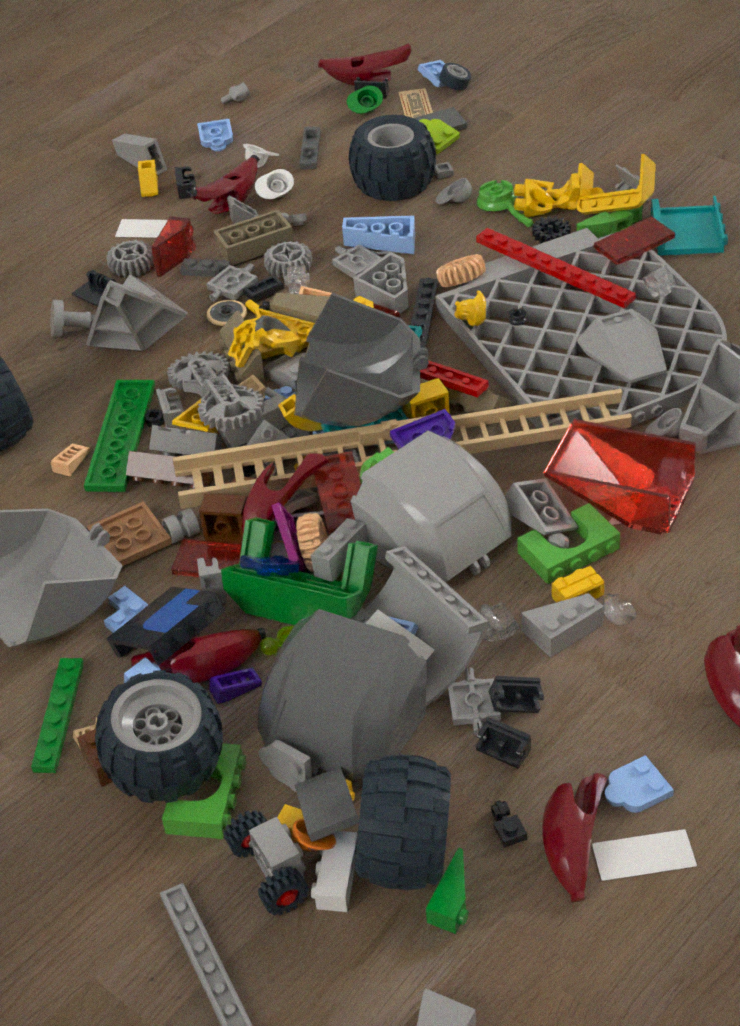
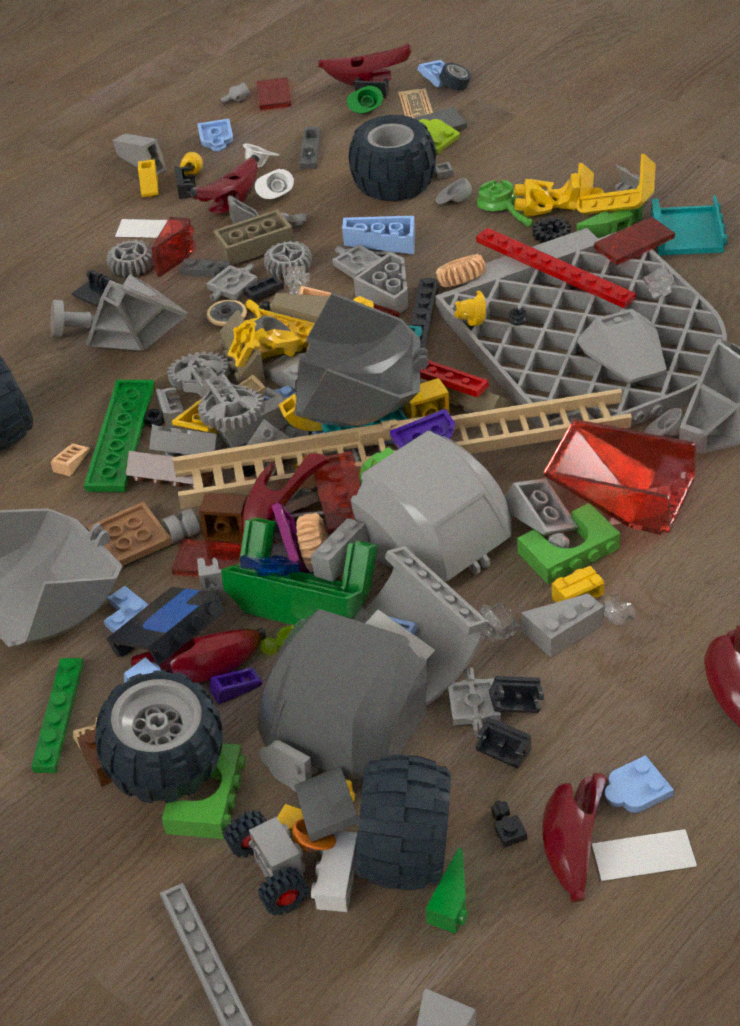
(192, 160): none -> yellow head
(273, 93): none -> clear red tile

